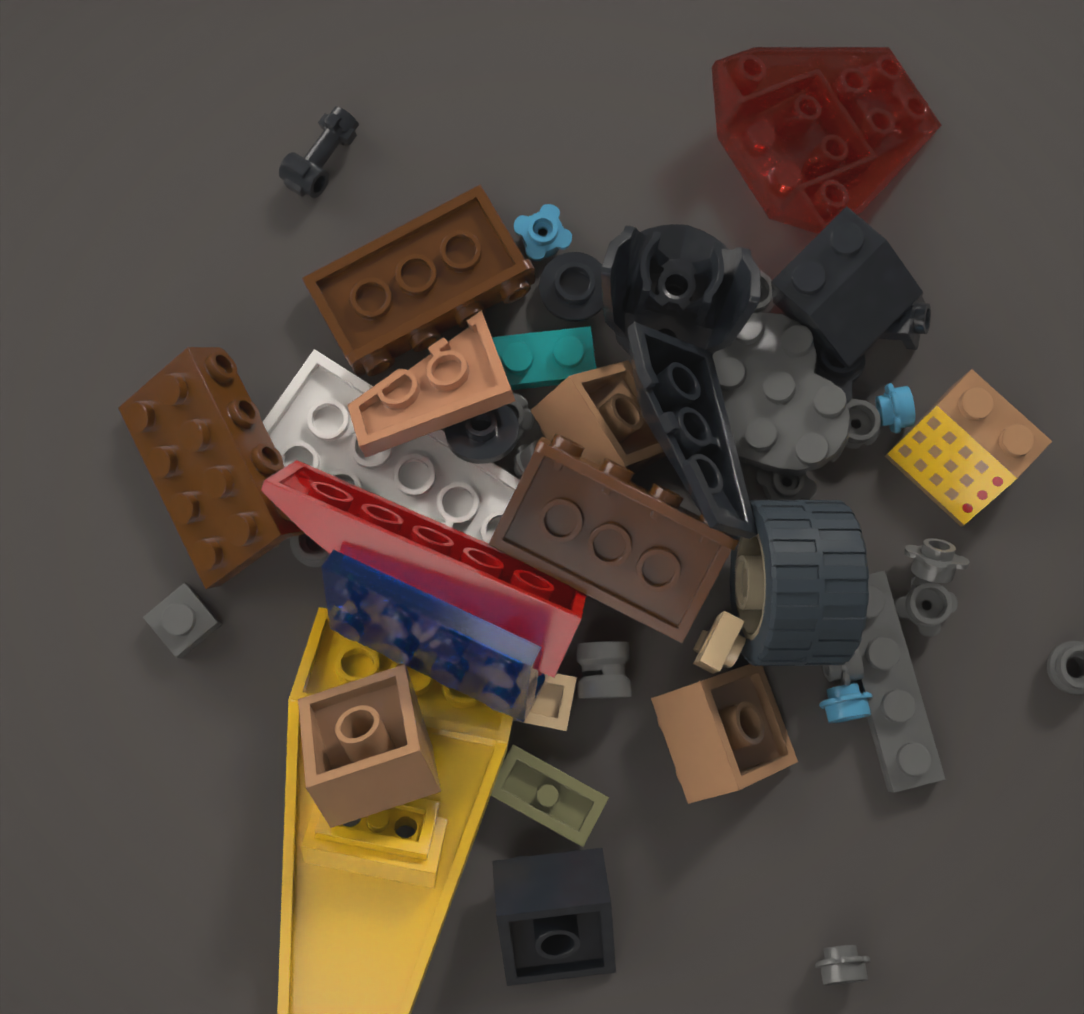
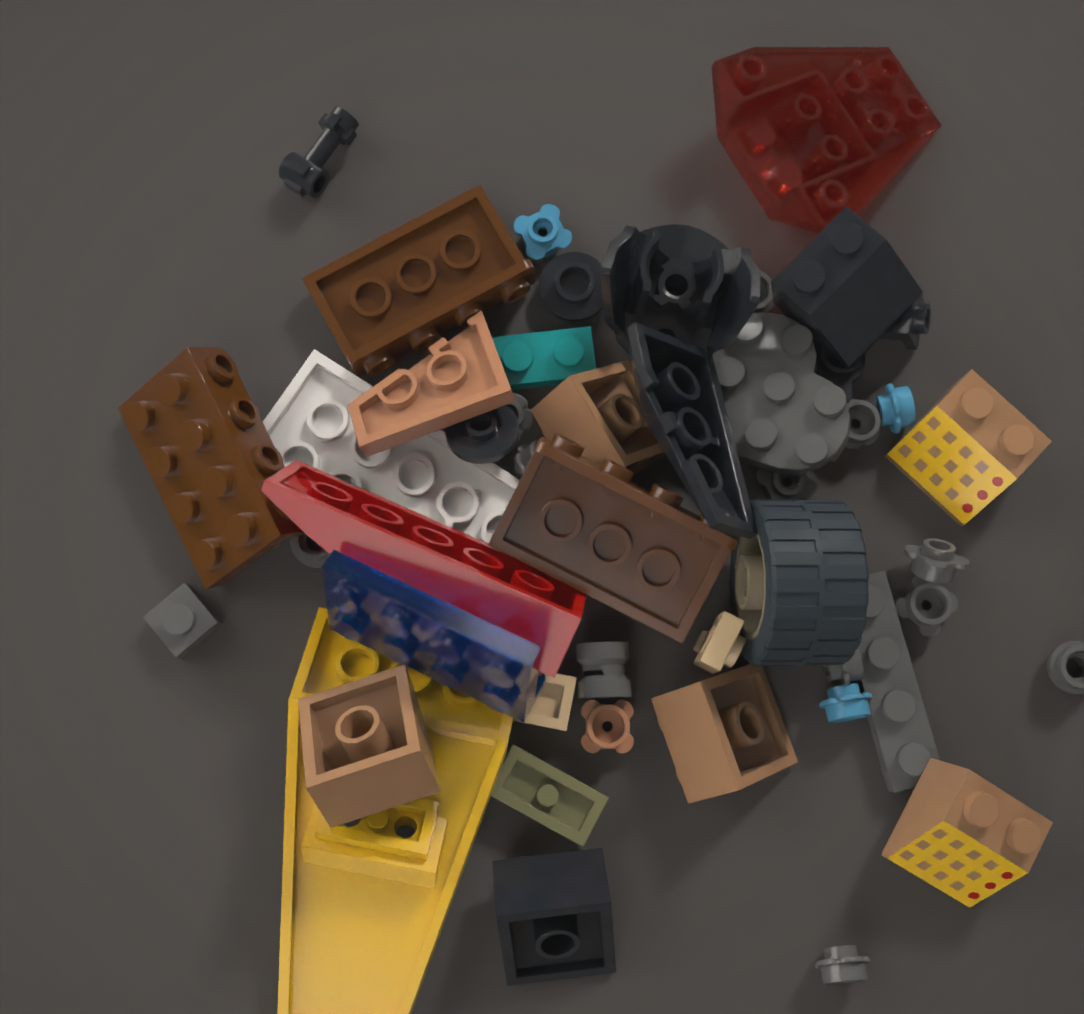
(595, 737): none -> nougat plate
(965, 834): none -> medium nougat slope

